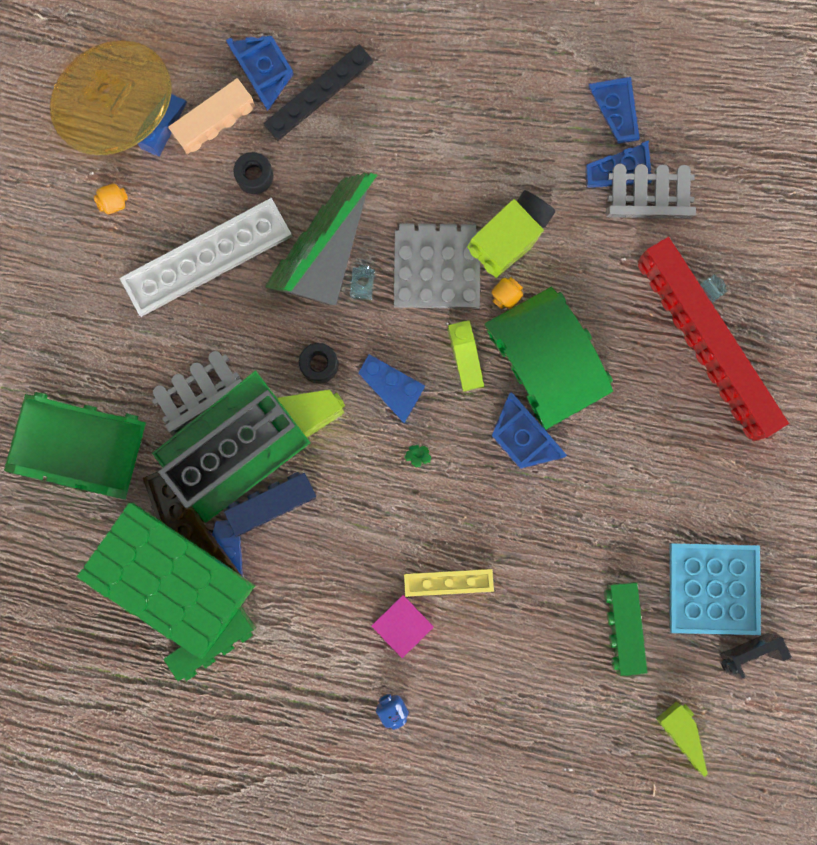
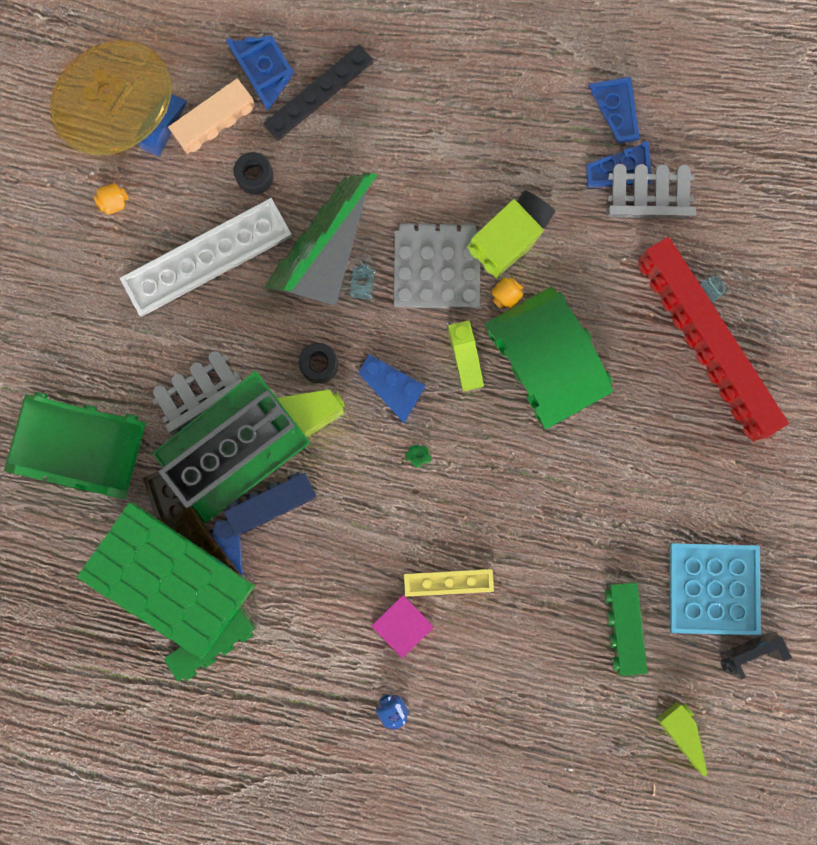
(523, 436): blue wing -> none

